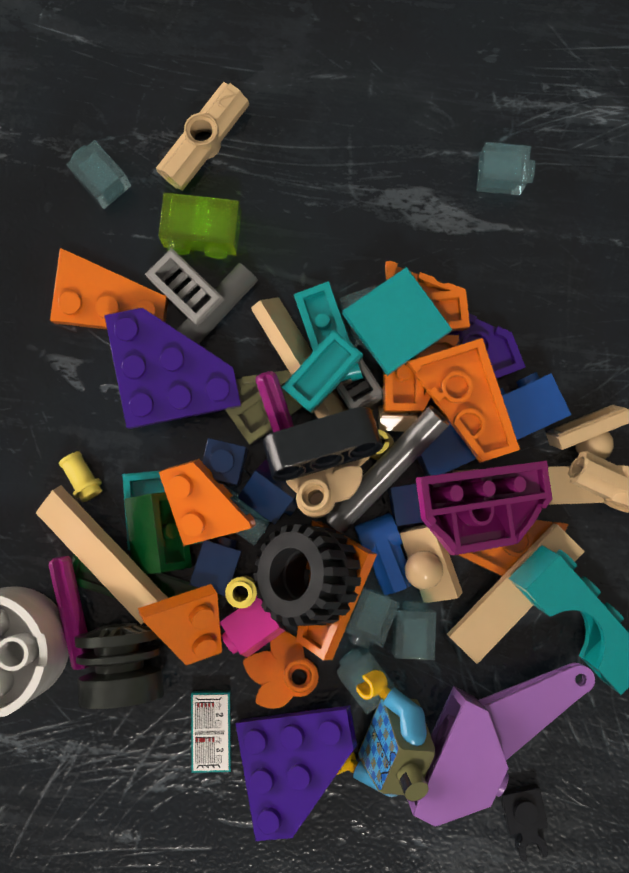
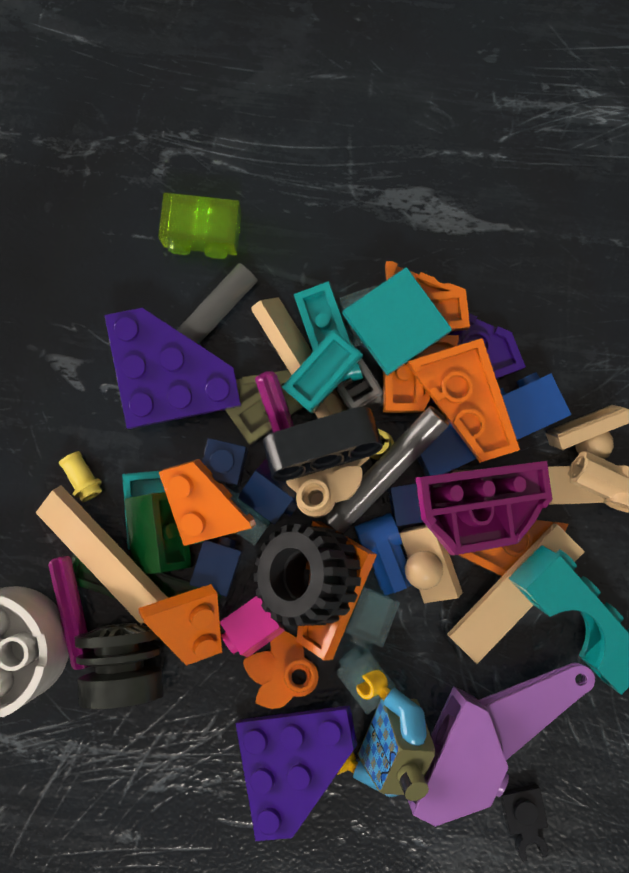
(89, 292): orange wing -> none
(98, 174): clear light blue brick -> none
(166, 268): light grey slope -> none
(211, 731): tile -> none
(215, 118): tan piece -> none
(235, 598): light yellow pin -> none
(395, 421): tan tile -> none
(414, 631): clear light blue brick -> none
(504, 168): clear light blue brick -> none

